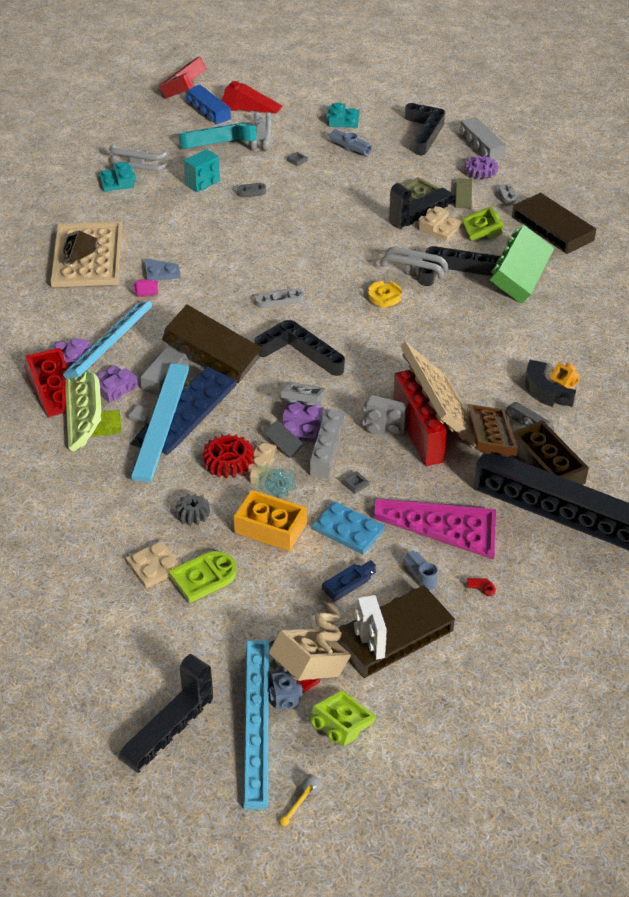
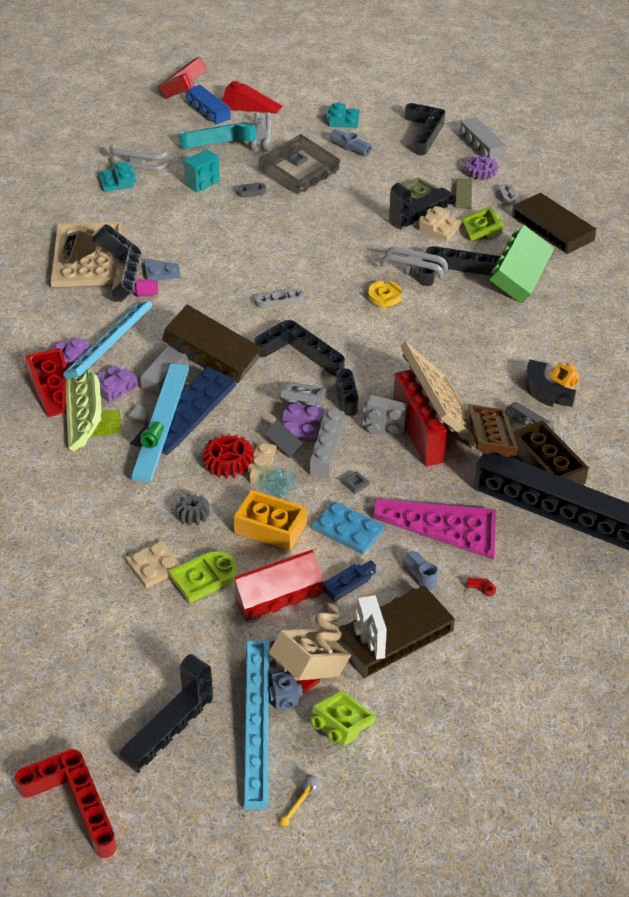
(64, 773): none -> red beam
(128, 262): none -> black beam
(152, 435): none -> green cone
(268, 163): none -> clear smoke window
(278, 585): none -> slope
(347, 391): none -> black beam

